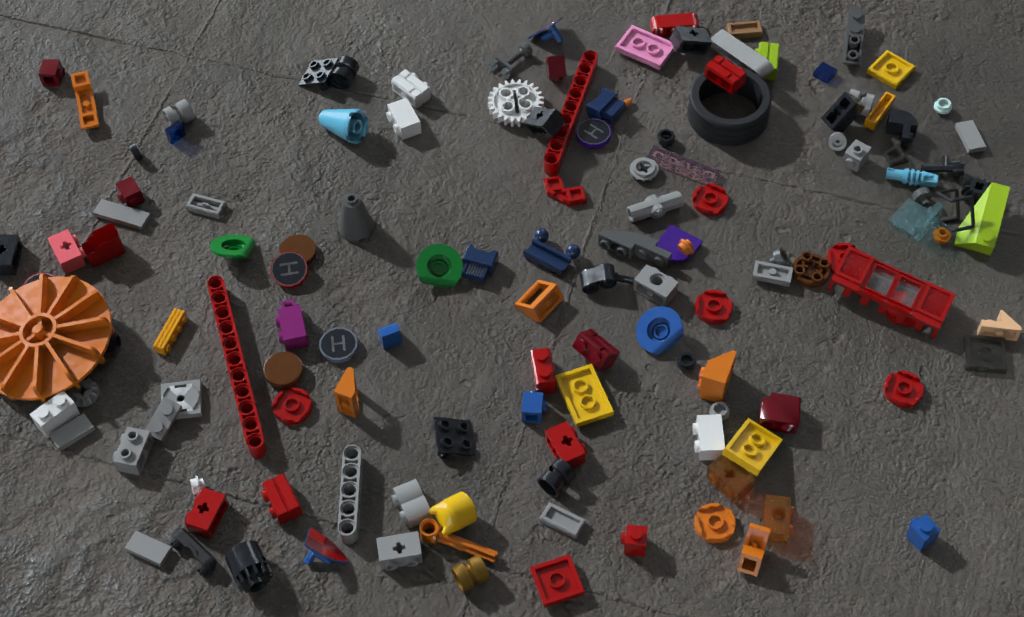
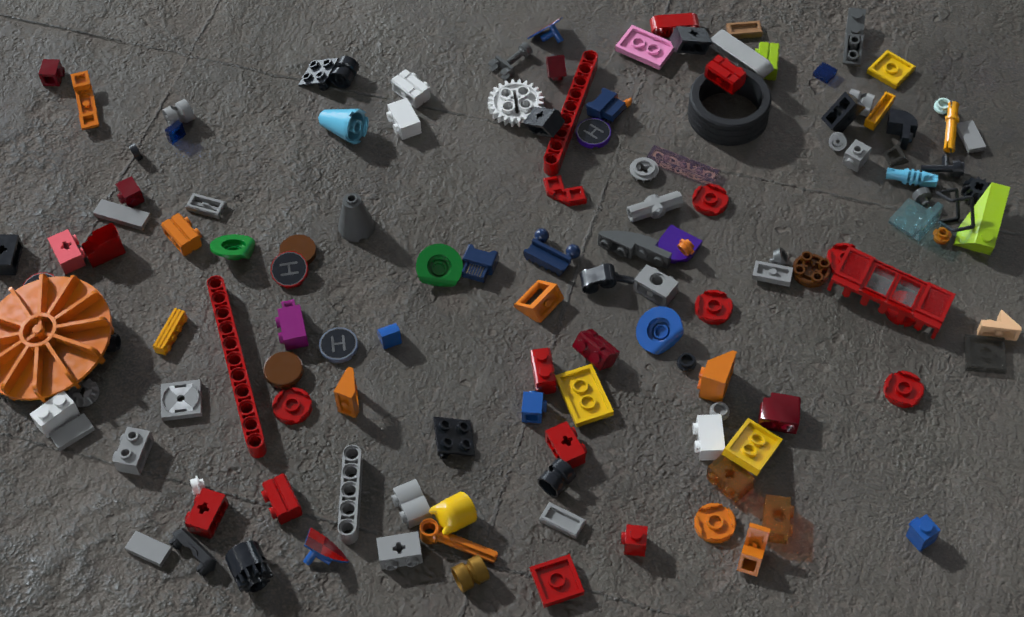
(163, 418): light grey plate -> none
(181, 234): none -> orange brick
(666, 137): black tile -> none
(951, 120): none -> light orange pin

